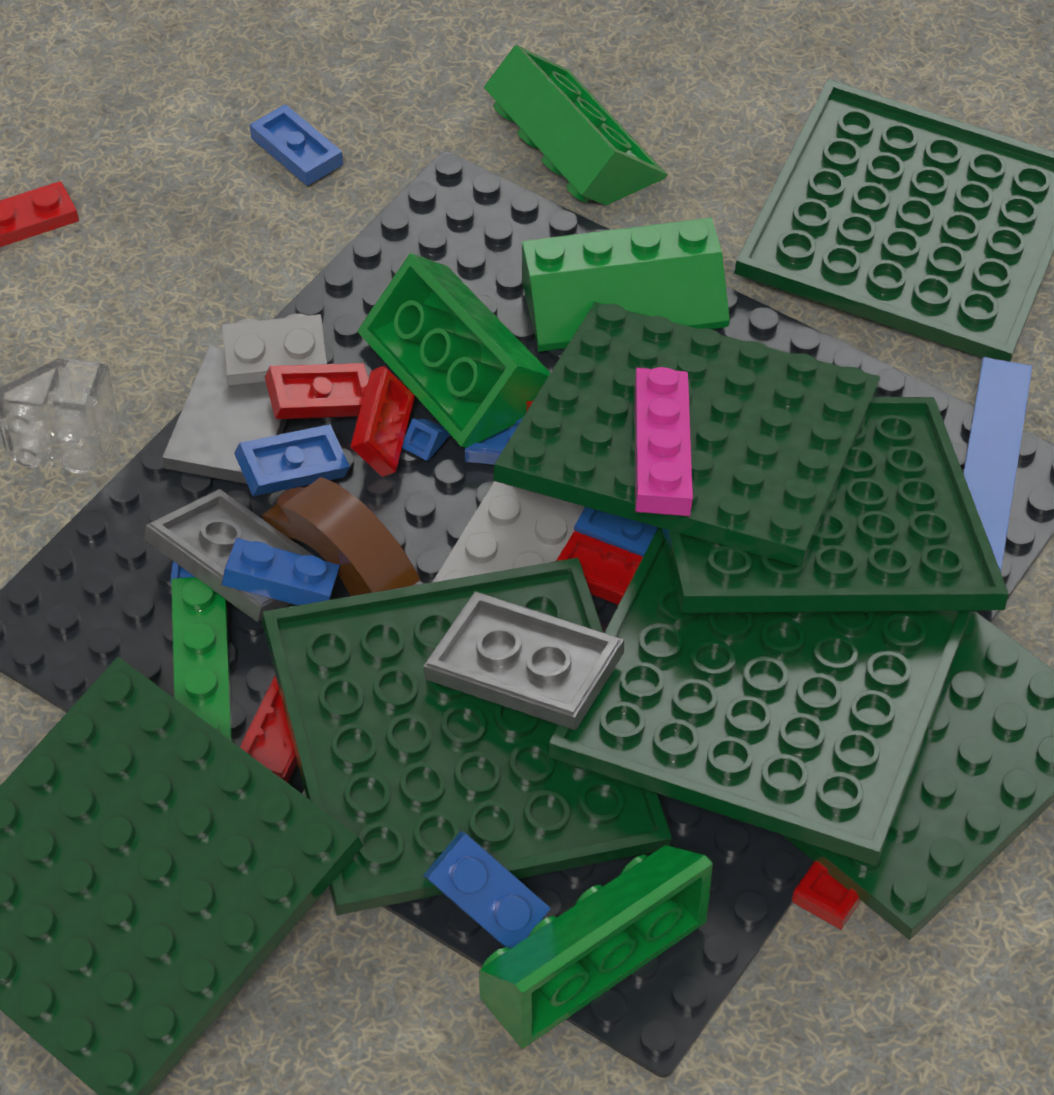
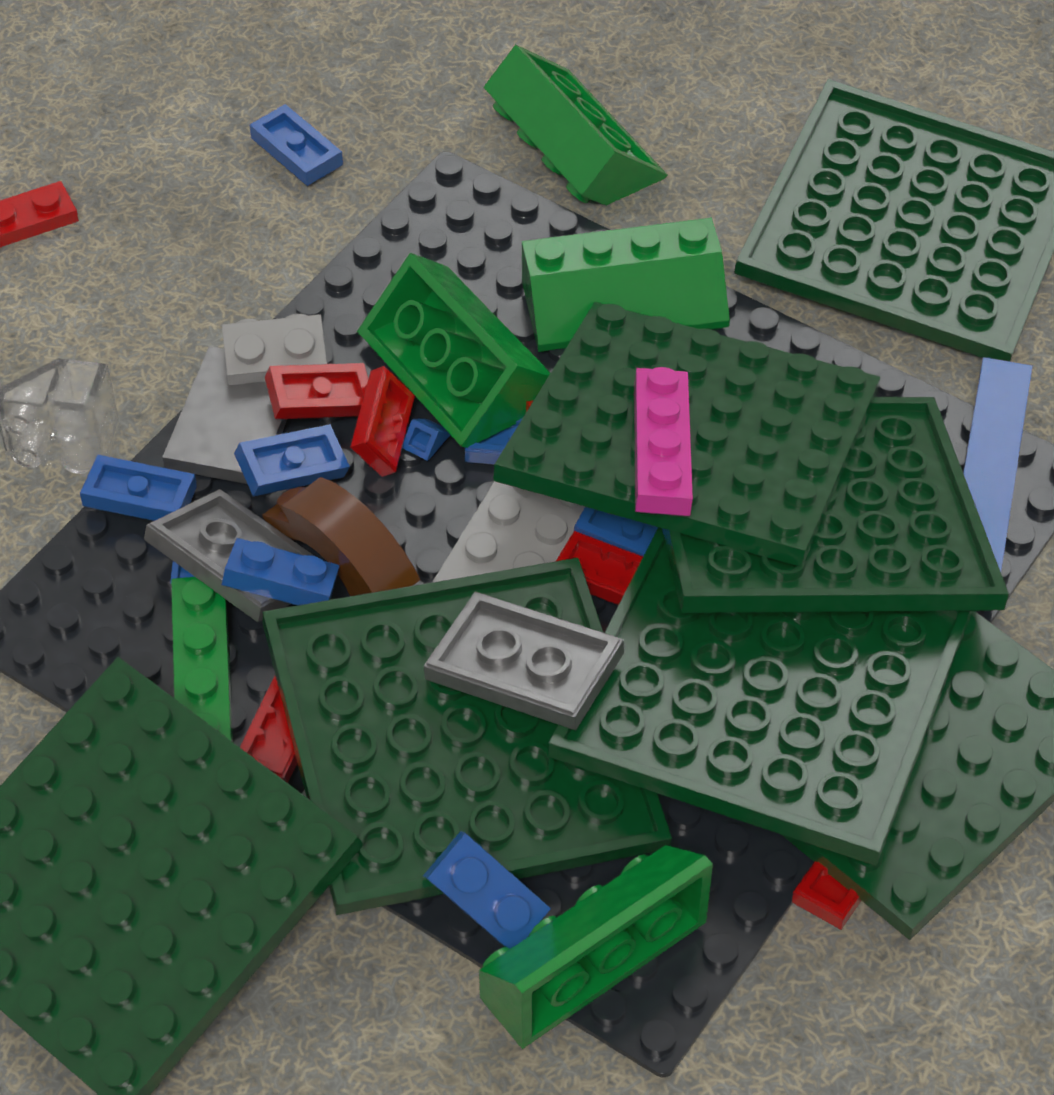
(136, 488): none -> blue plate

